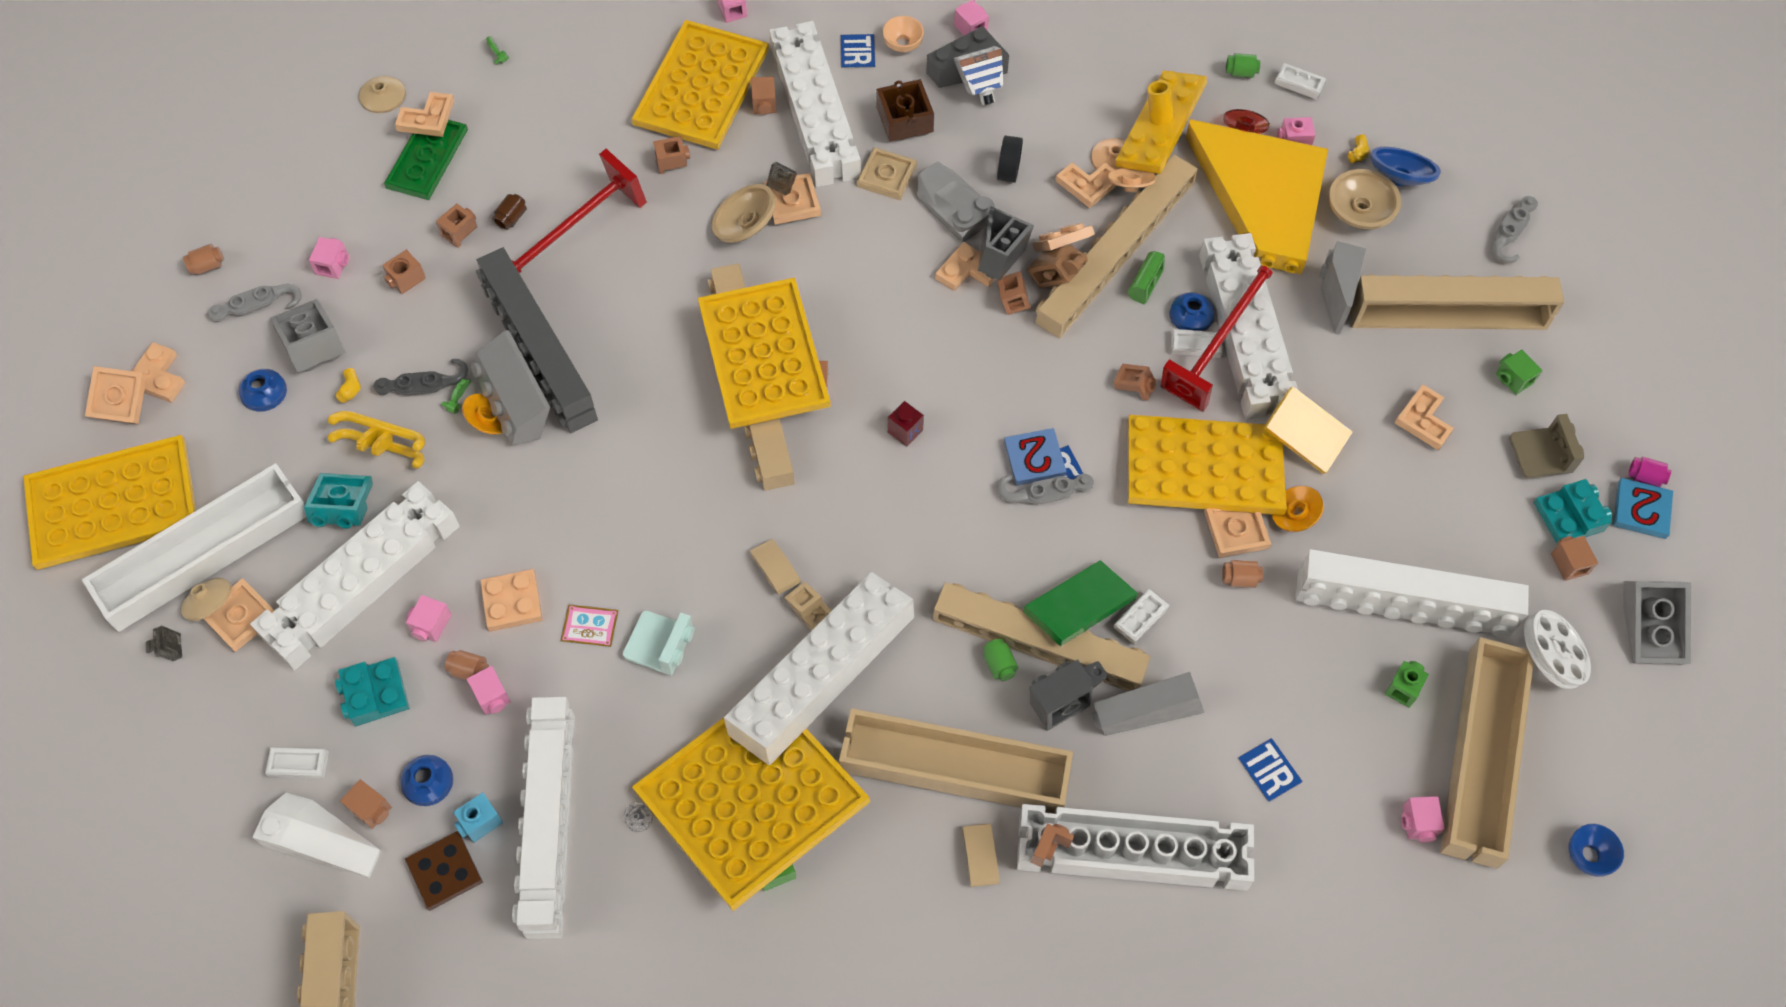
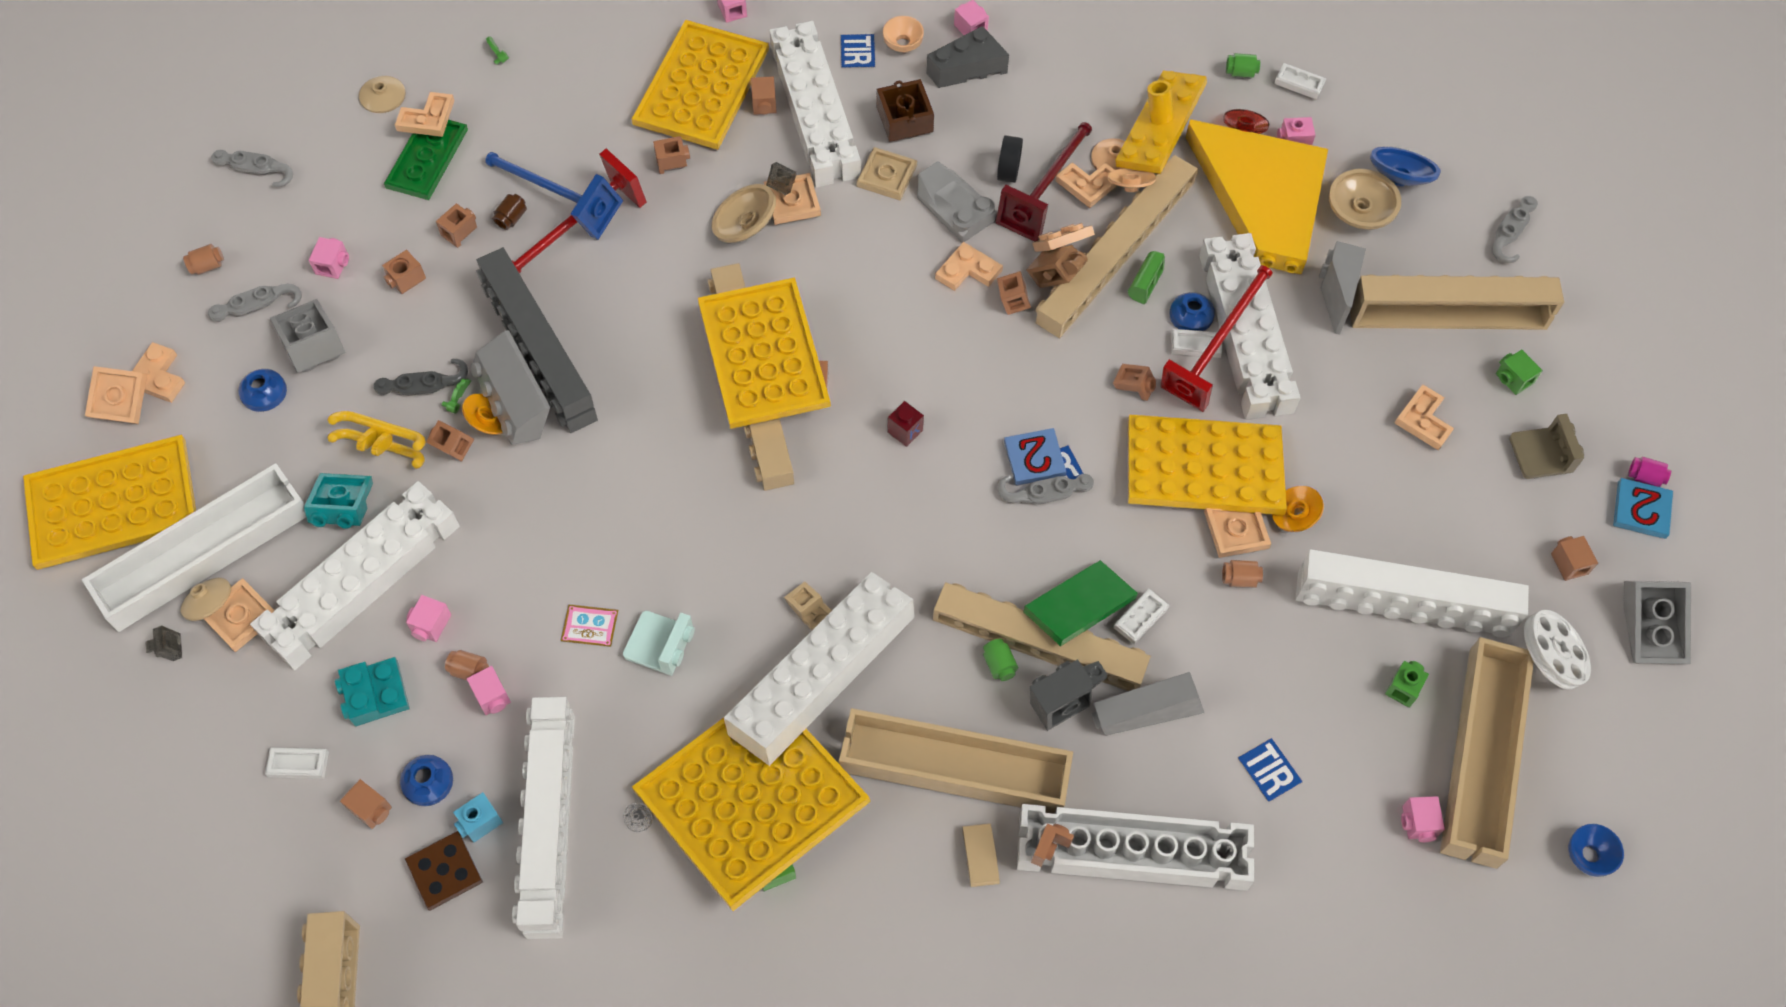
(253, 163): none -> light grey piece
(312, 833): white wedge -> none
(350, 387): yellow arm -> none
(449, 440): none -> nougat brick
(511, 600): light nougat plate -> none
(593, 208): none -> blue tile
(775, 566): tan slope -> none
(981, 72): torso -> none
(1002, 243): dark grey wedge -> none
(1026, 213): none -> dark red tile
(1307, 430): tile -> none
(1361, 150): yellow arm -> none
(1574, 511): teal plate -> none

